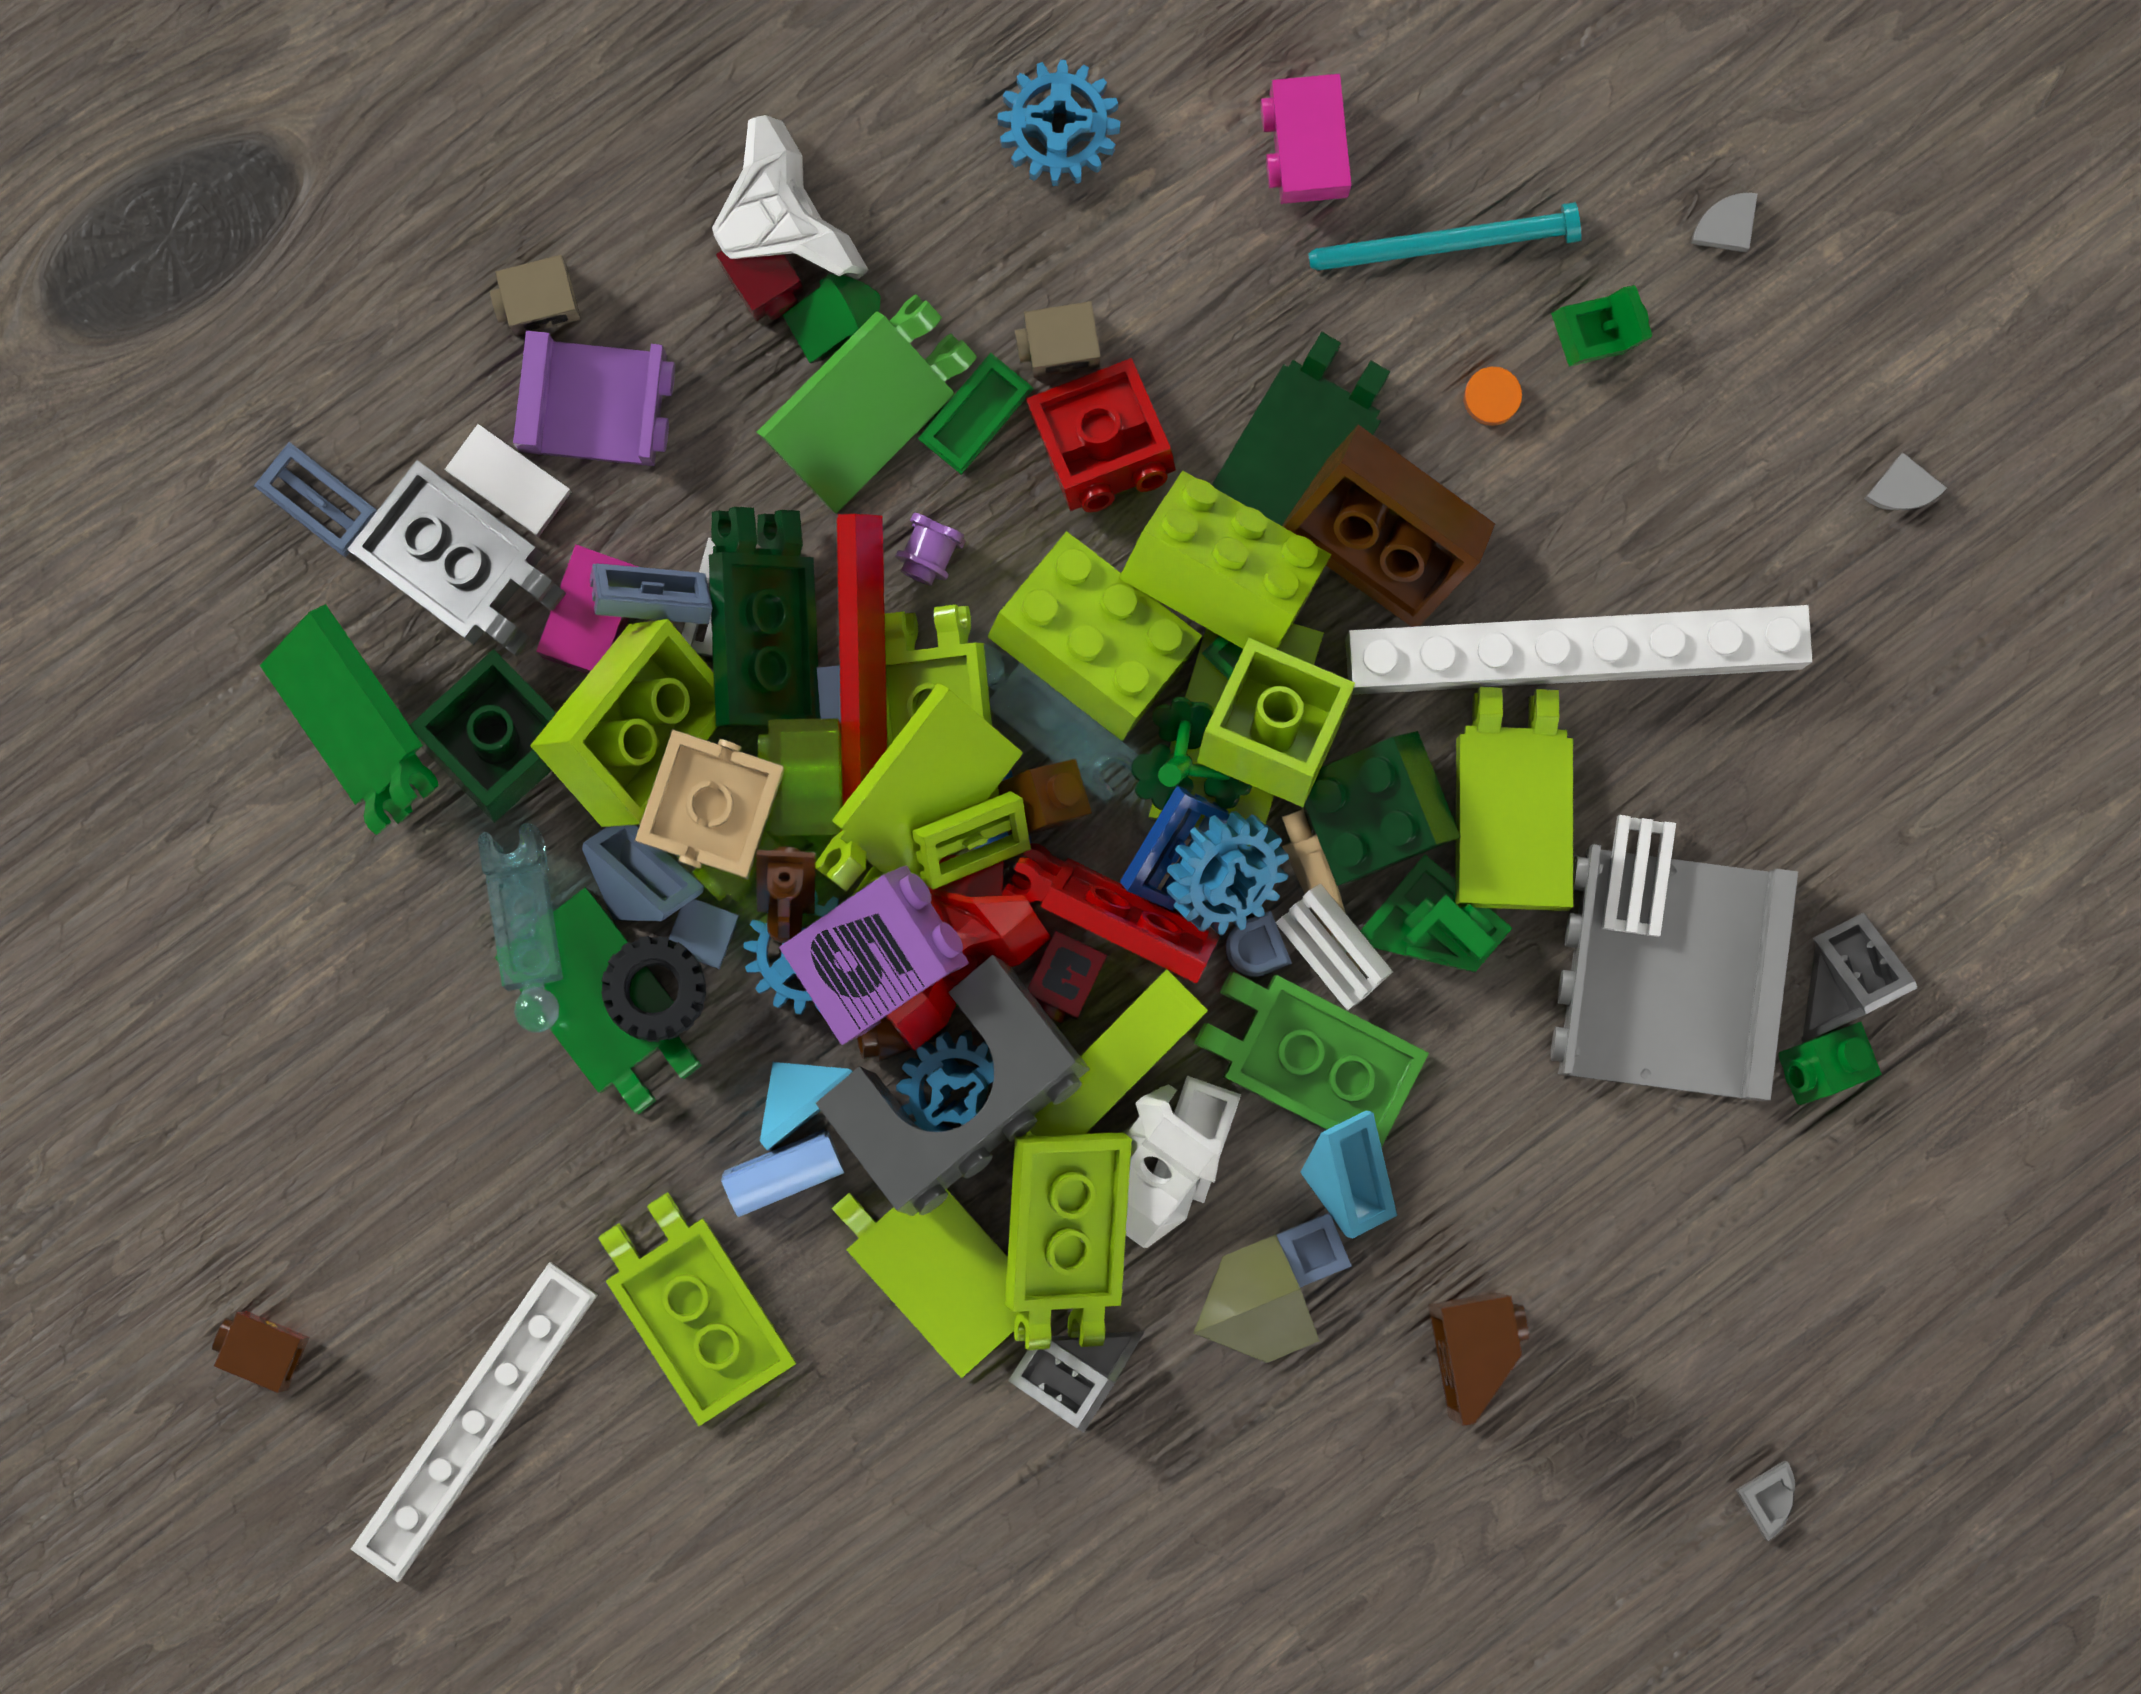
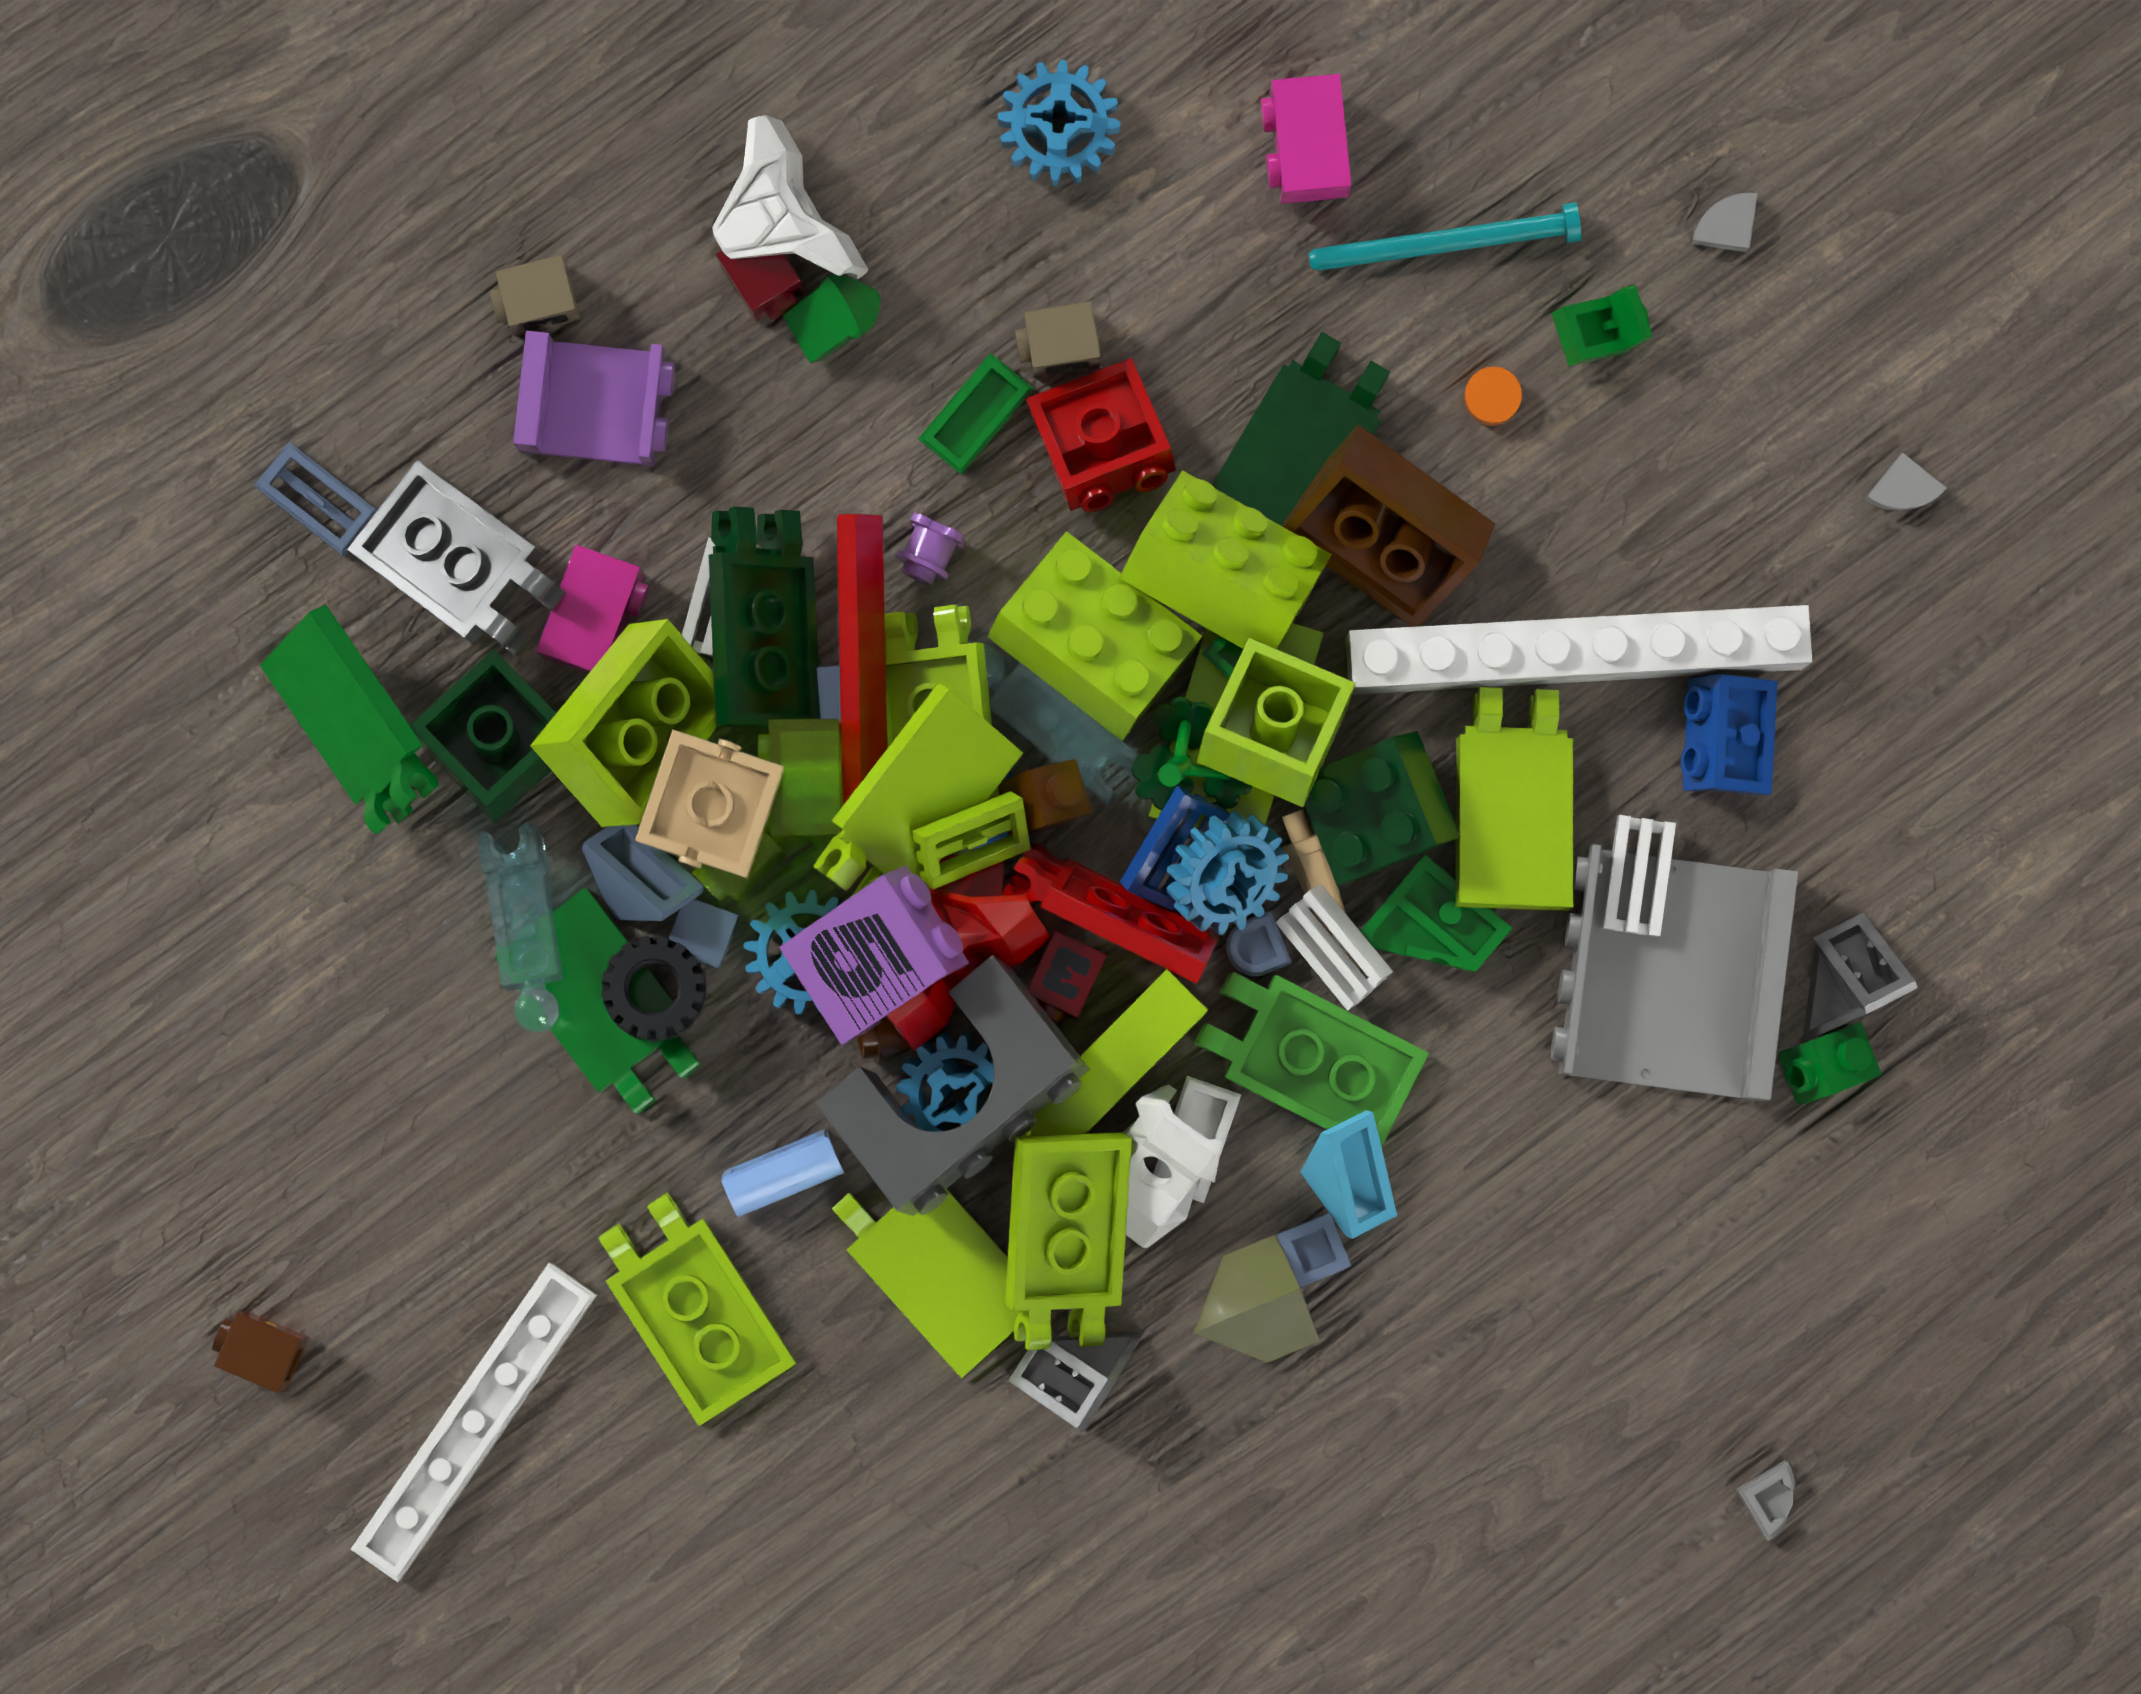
(508, 480): white tile -> none
(650, 593): sand blue tile -> none
(785, 889): reddish brown hinge -> none
(793, 1098): medium azure slope -> none
(865, 403): bright green tile -> none
(1465, 927): green bracket -> none
(1476, 1349): reddish brown slope -> none
(1729, 734): none -> blue bracket

